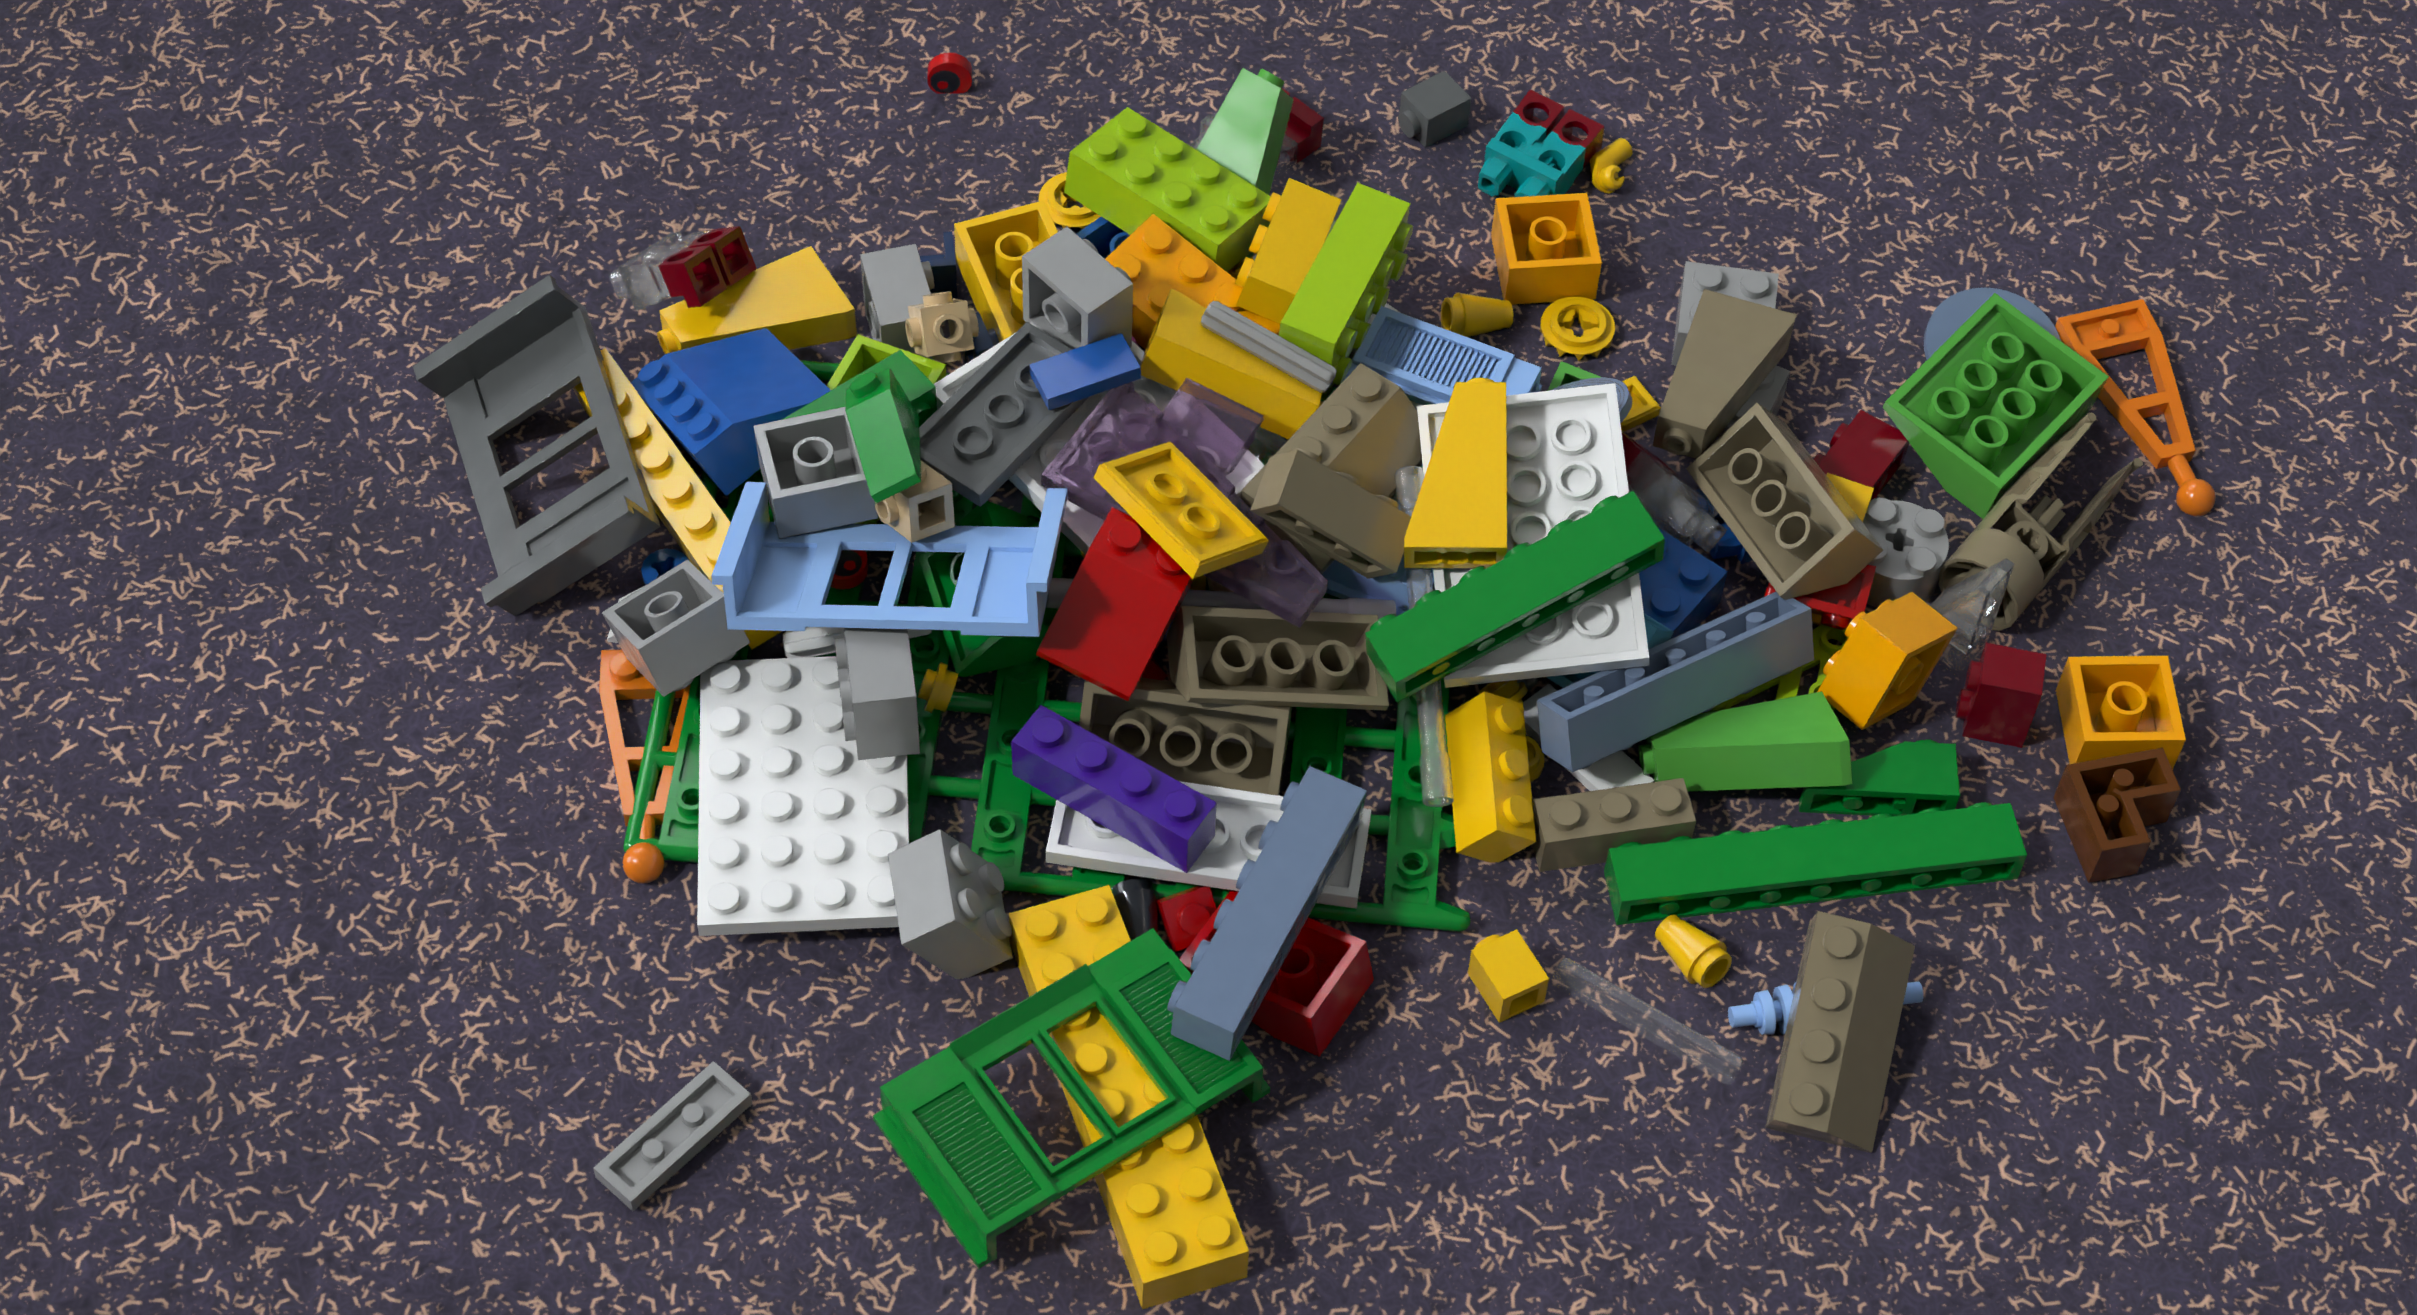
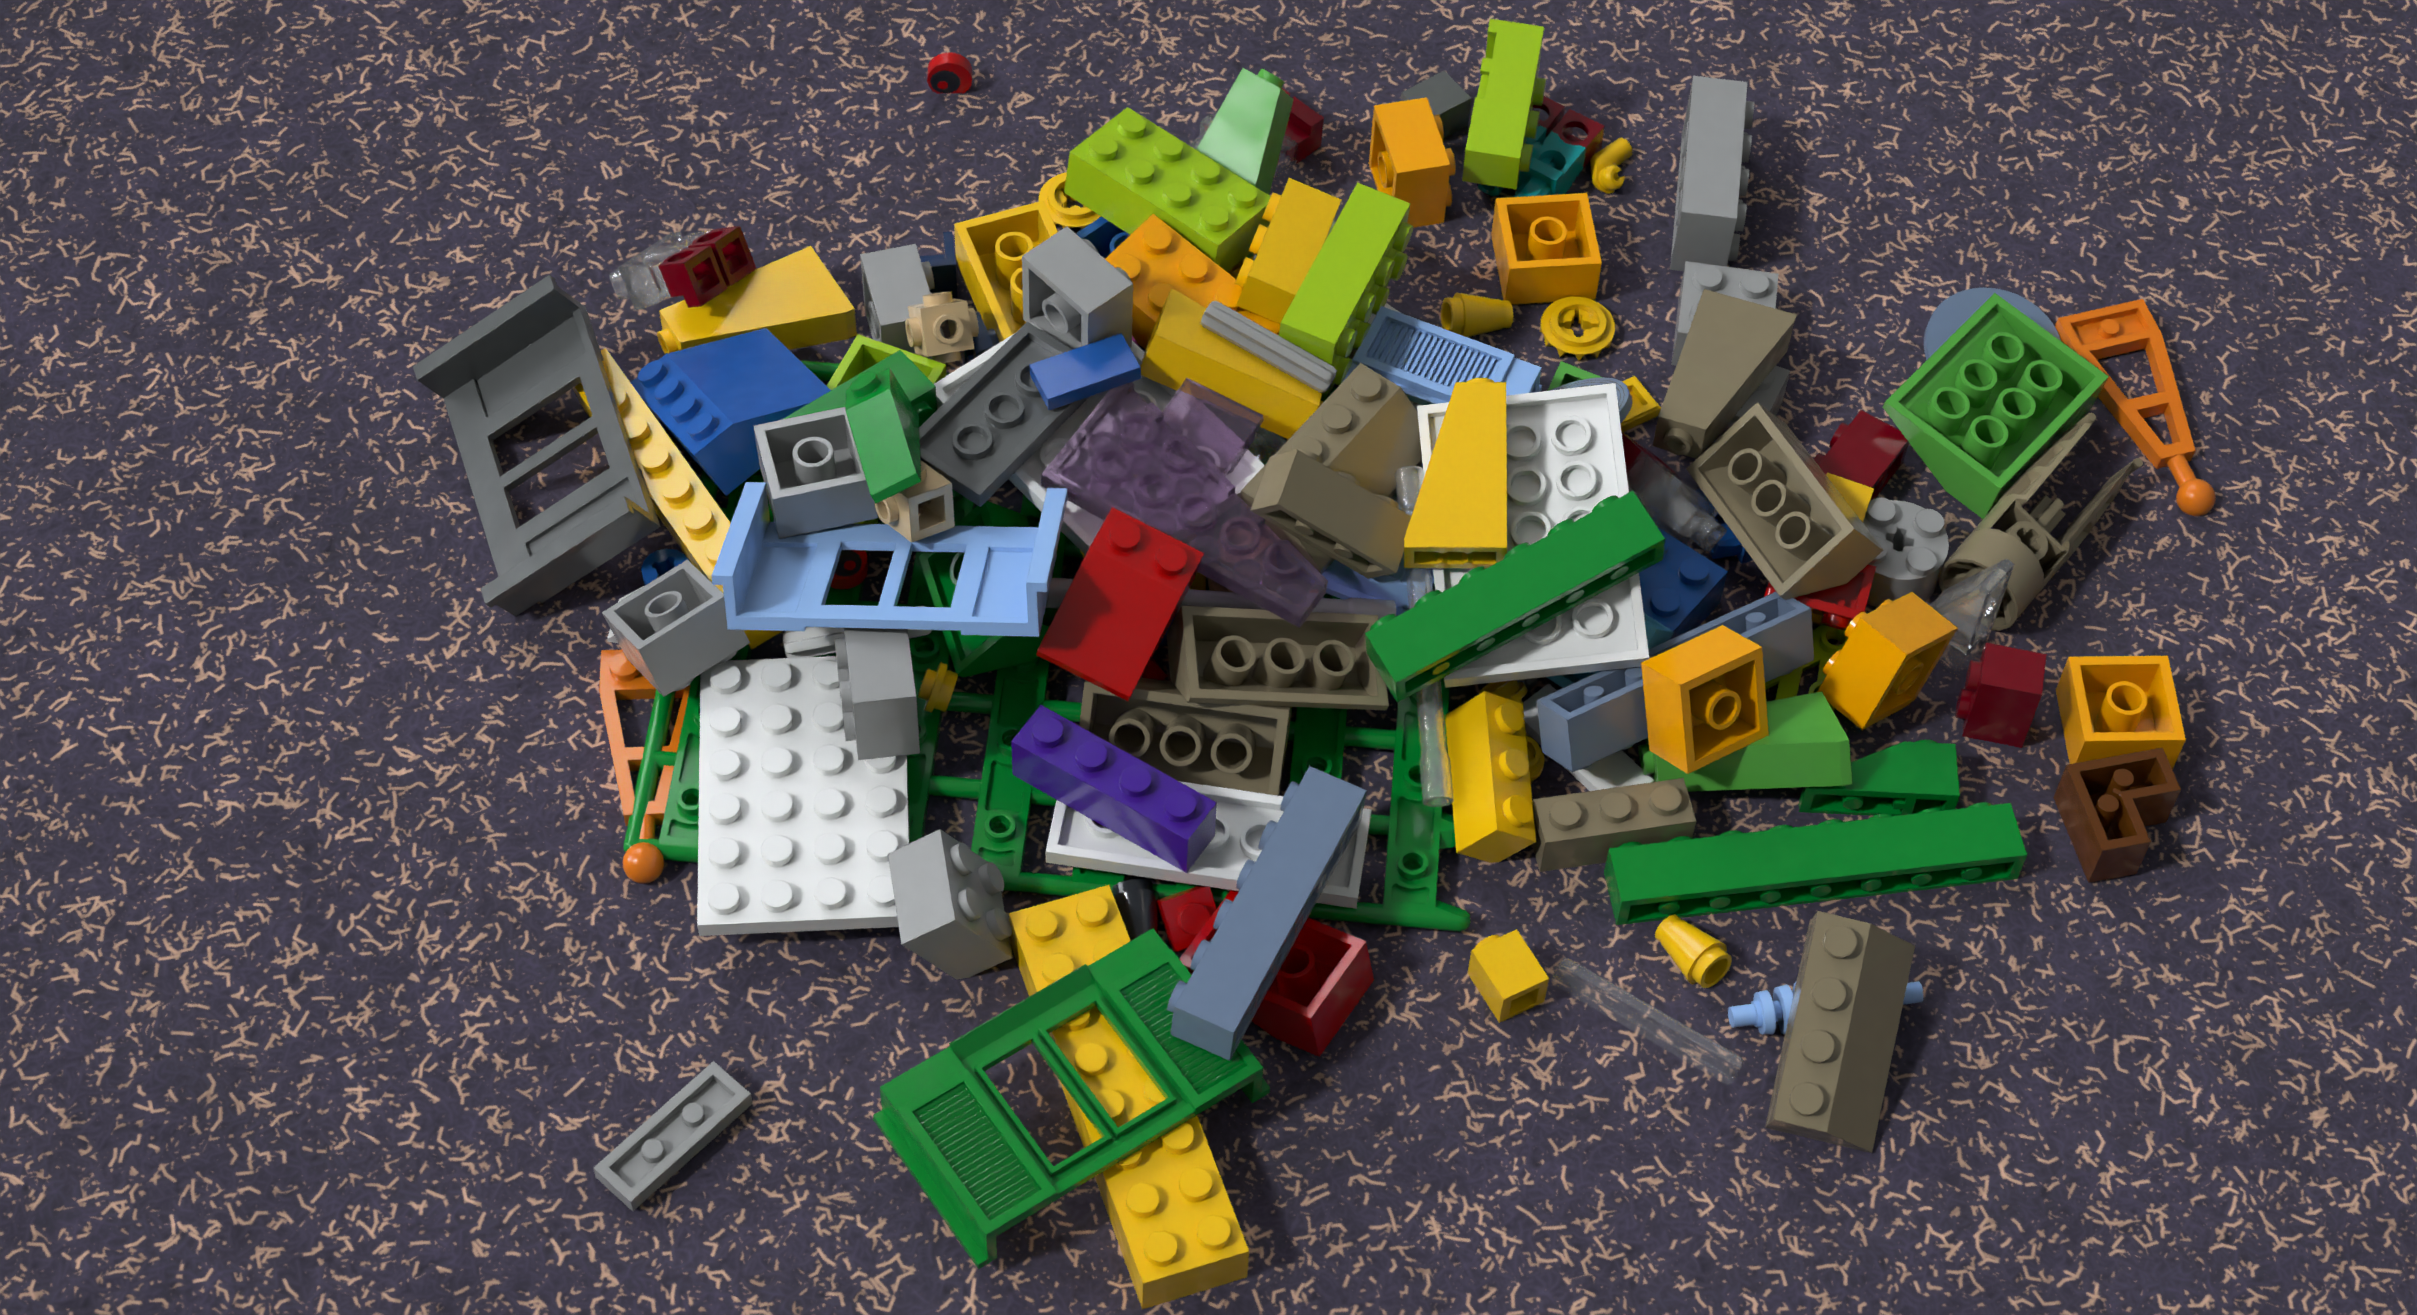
(1181, 509): yellow tile -> none
(1411, 159): none -> light orange brick
(1504, 105): none -> lime wedge
(1705, 699): none -> light orange brick
(1712, 173): none -> light grey brick

